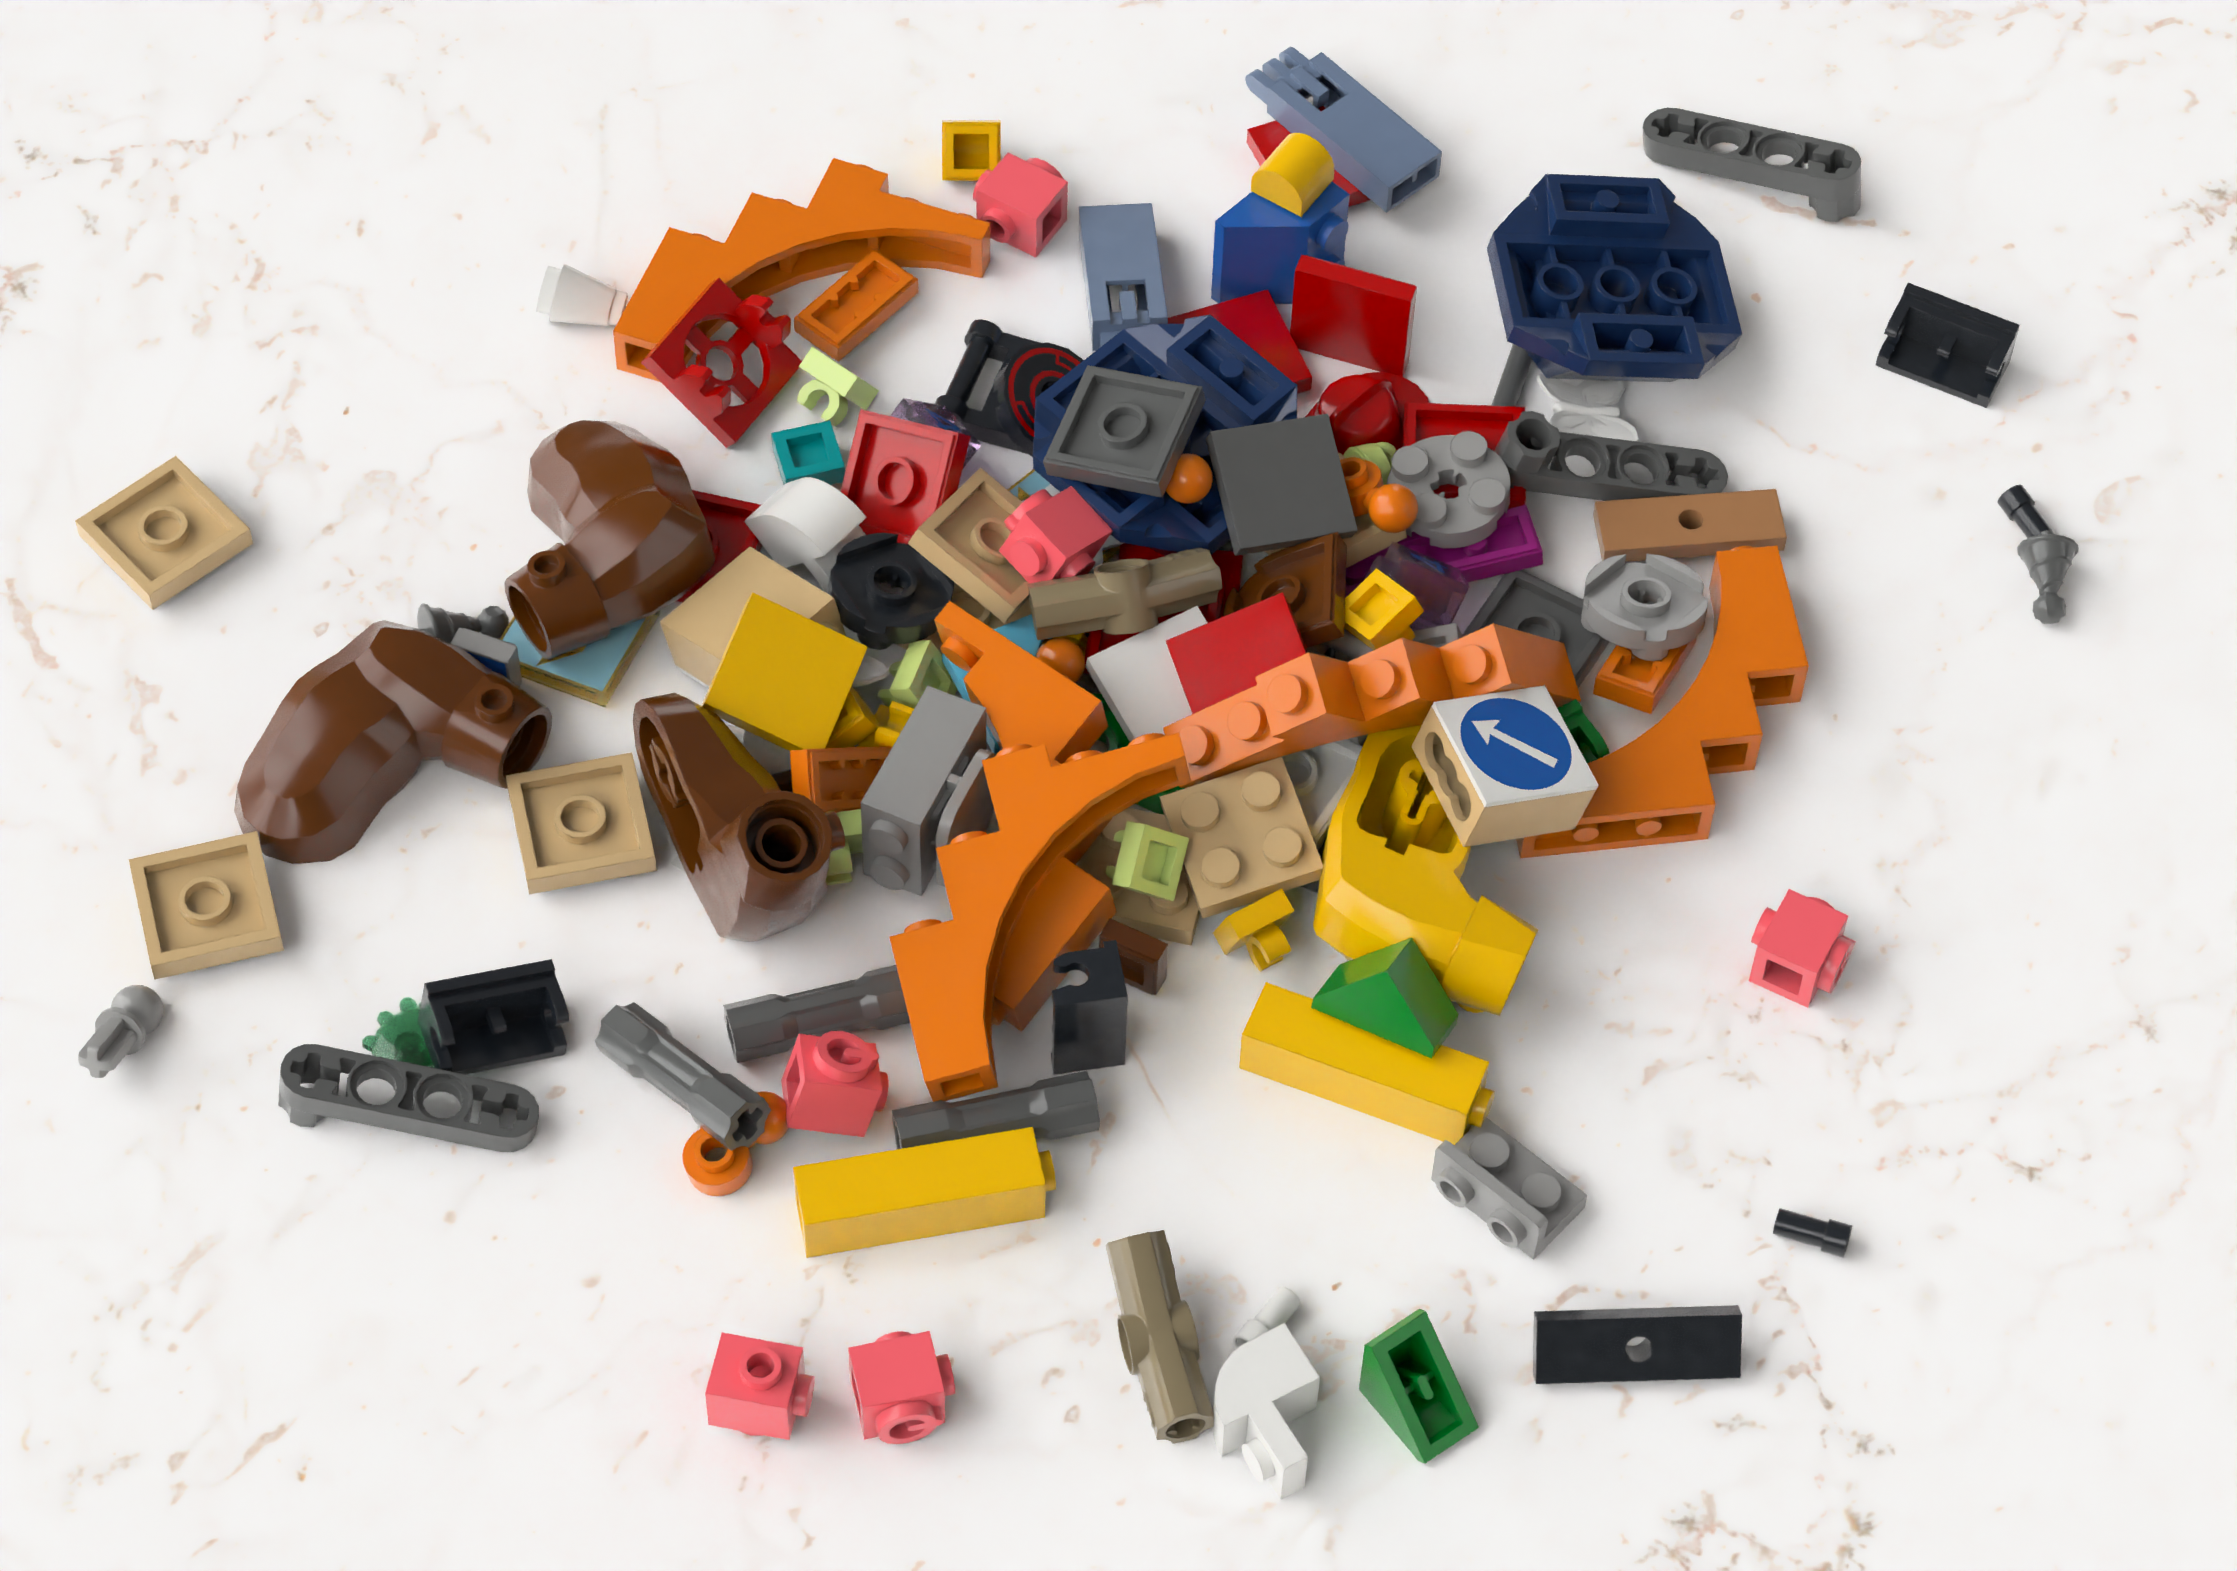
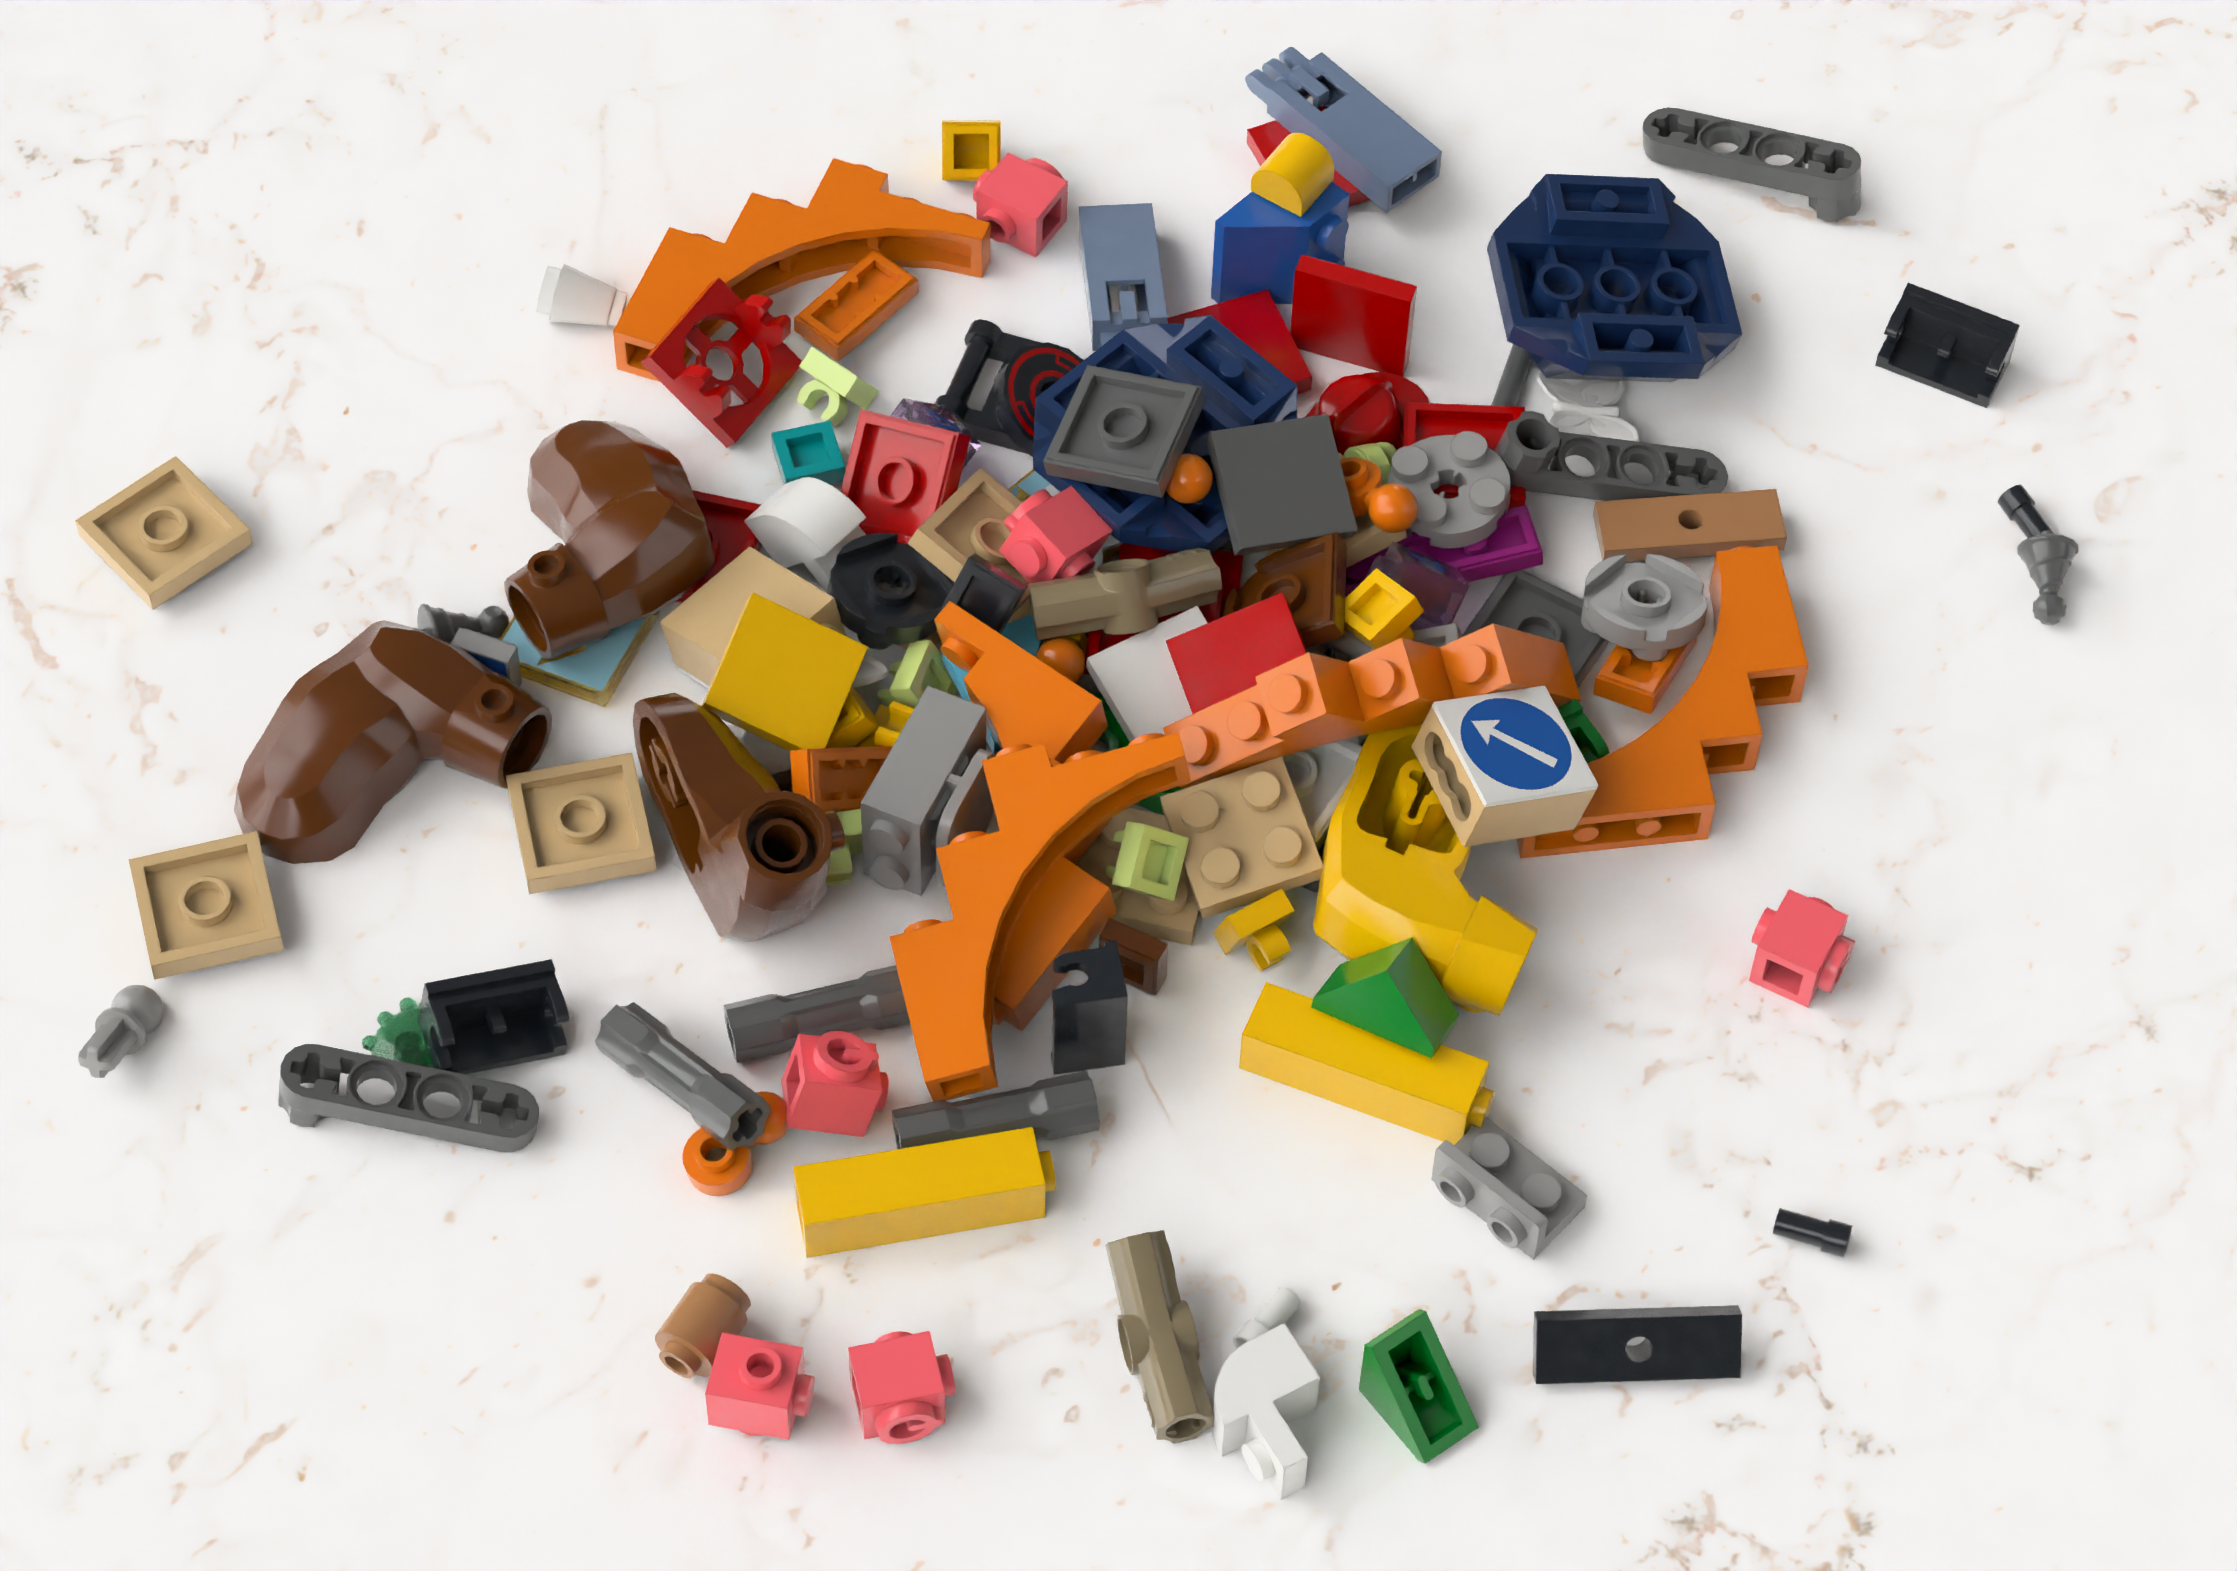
(695, 1325): none -> medium nougat brick
(986, 592): none -> black tile

